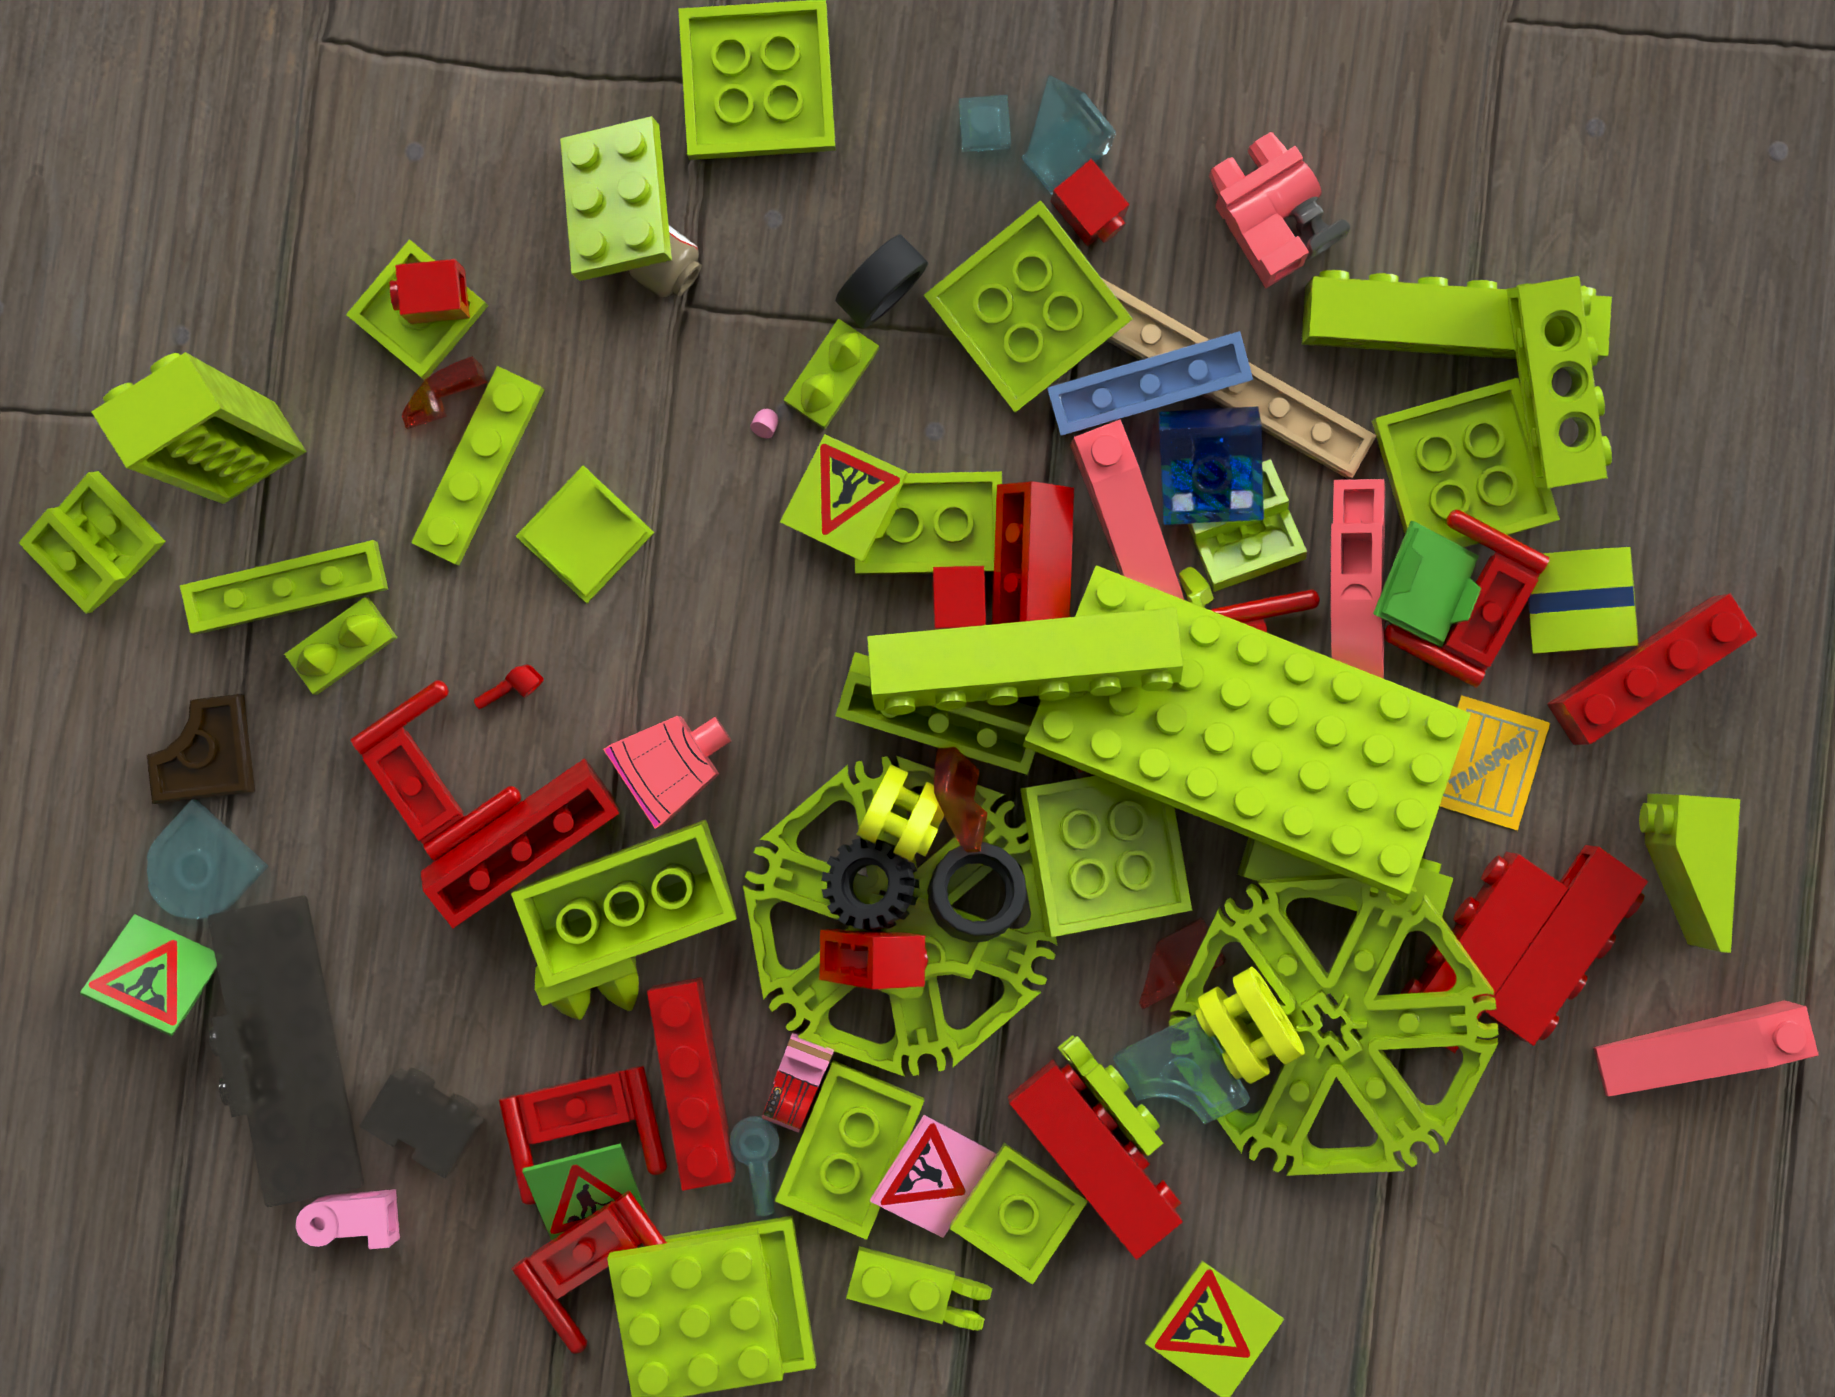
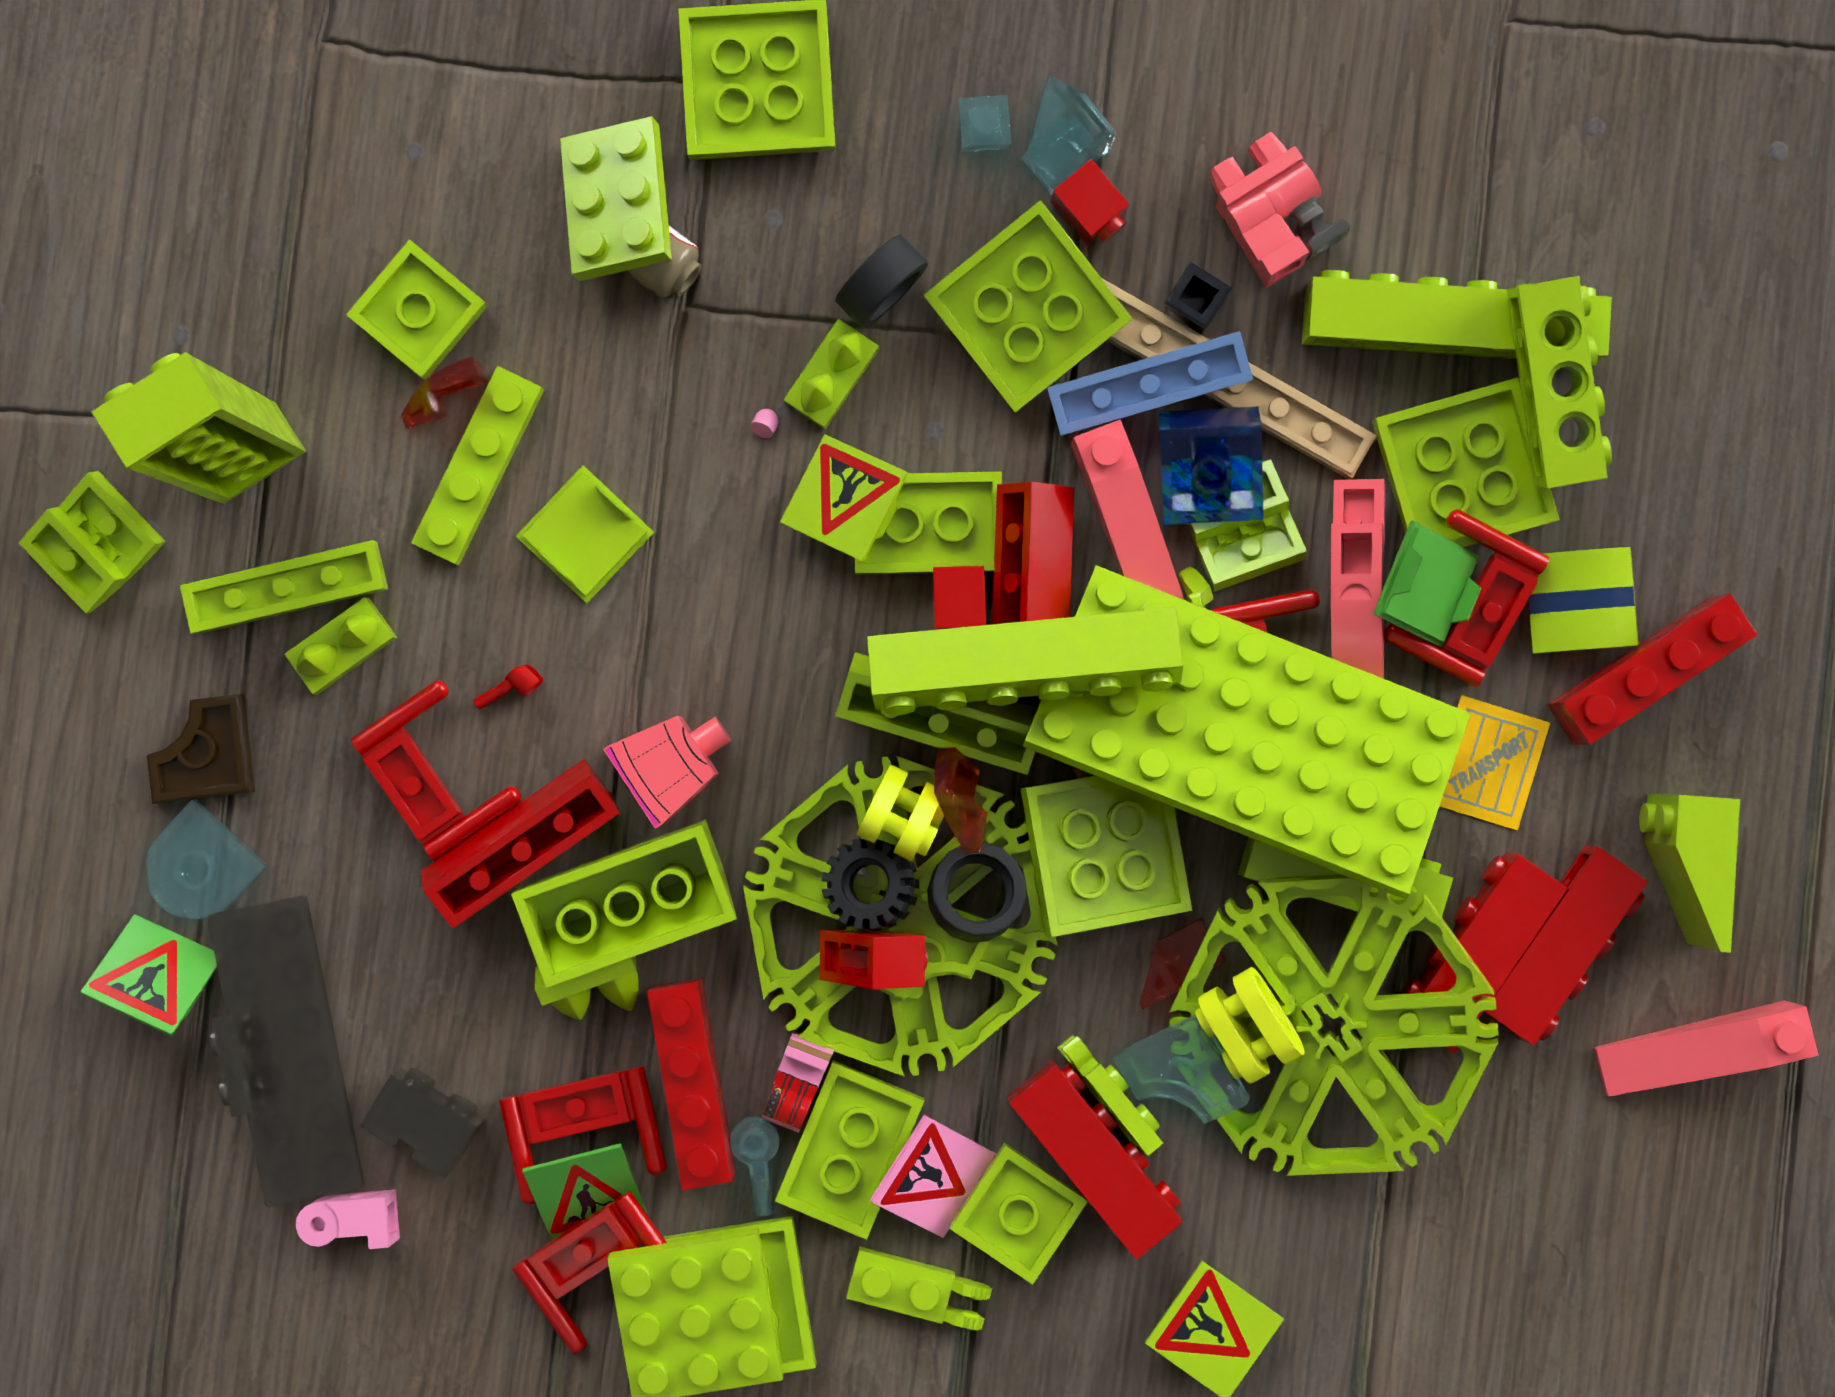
(430, 291): red brick -> none
(1197, 297): none -> black slope

